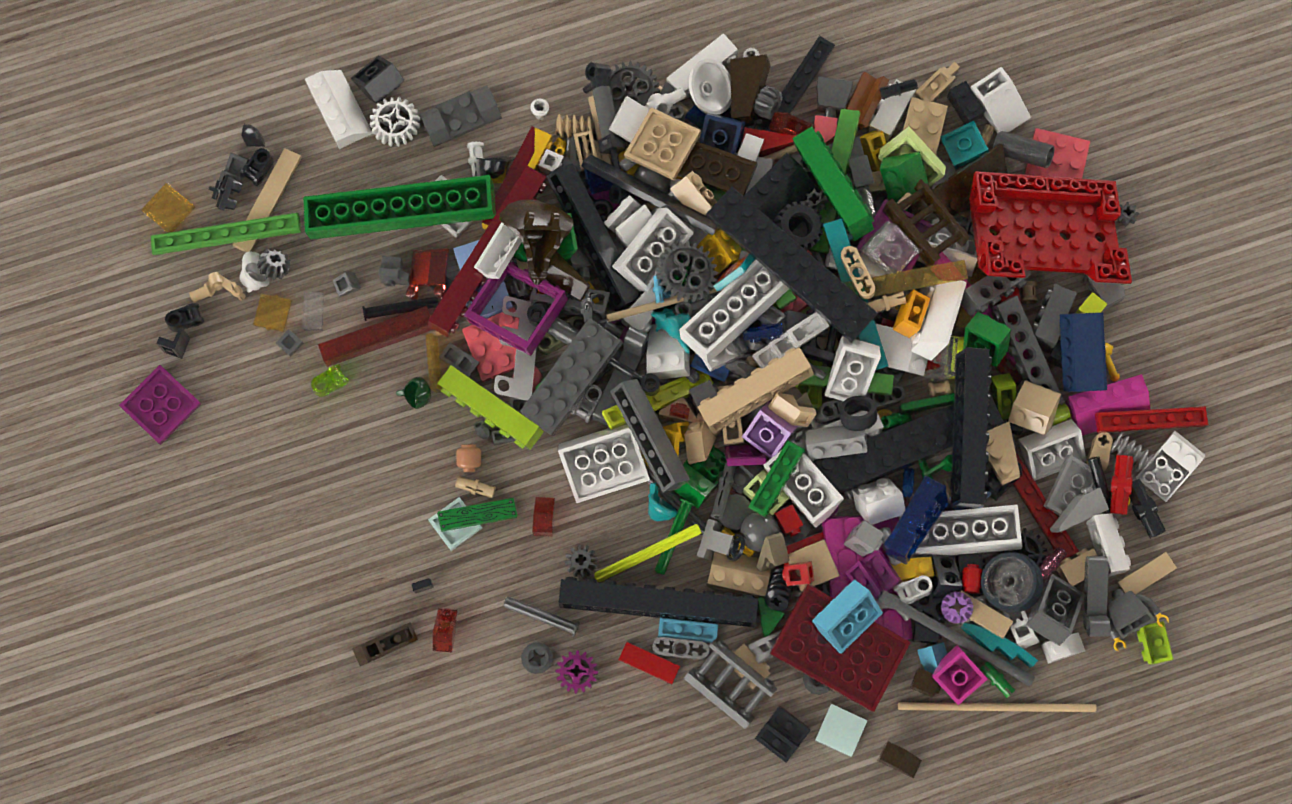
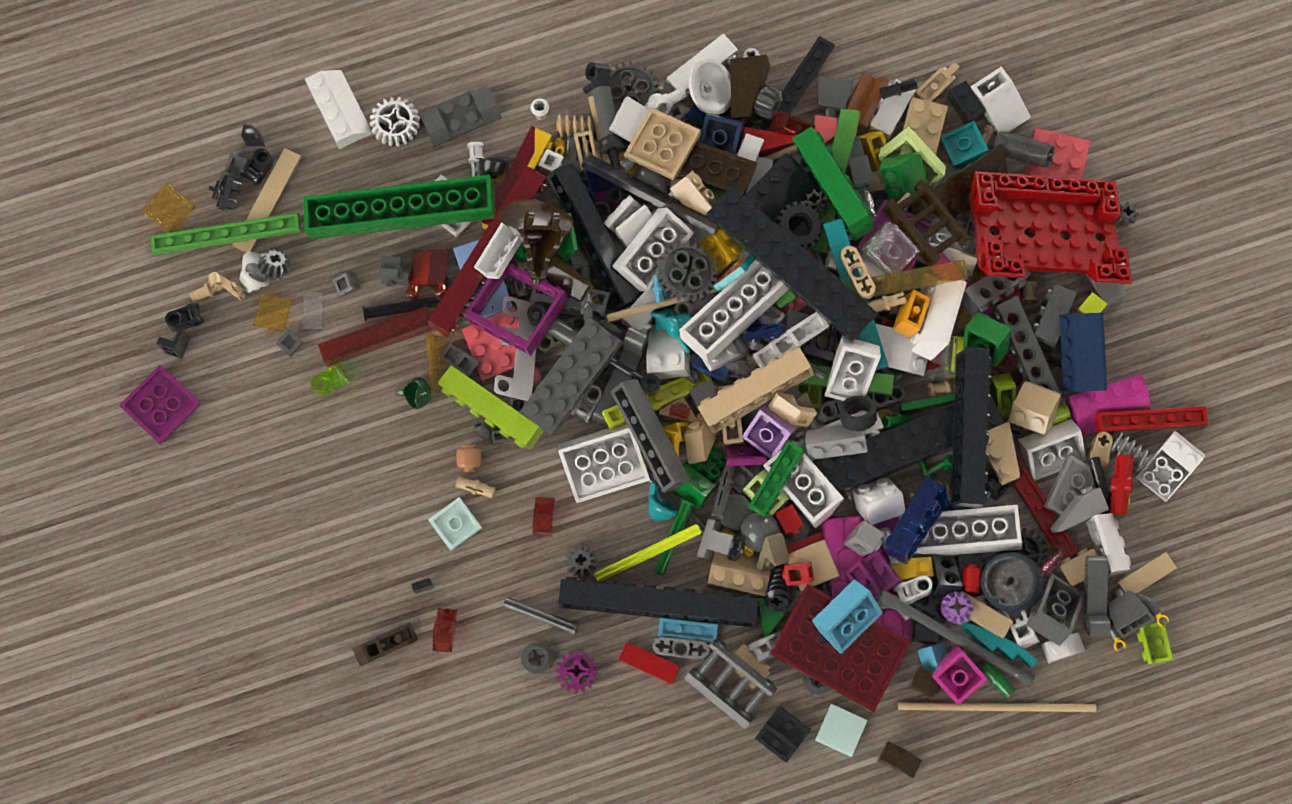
(378, 79): black slope -> none
(477, 514): green tile -> none
(908, 482): blue axle -> none
(1109, 364): yellow piece -> none
(1146, 510): black piece -> none

